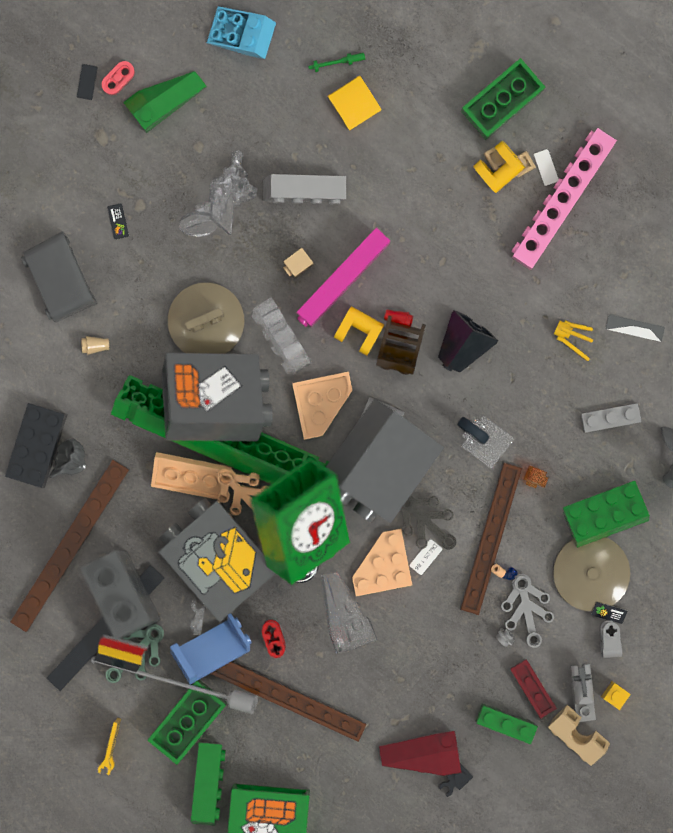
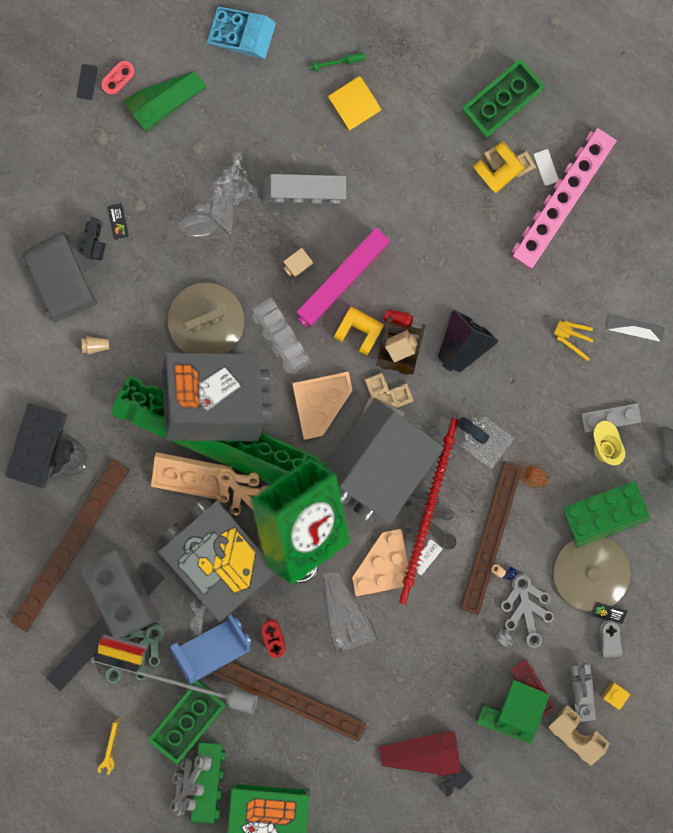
(91, 246): none -> black plate
(179, 804): none -> light grey plant
(395, 397): none -> tan tile
(401, 346): none -> tan brick
(408, 581): none -> red hose
(522, 711): none -> green brick
(608, 444): none -> light yellow piece

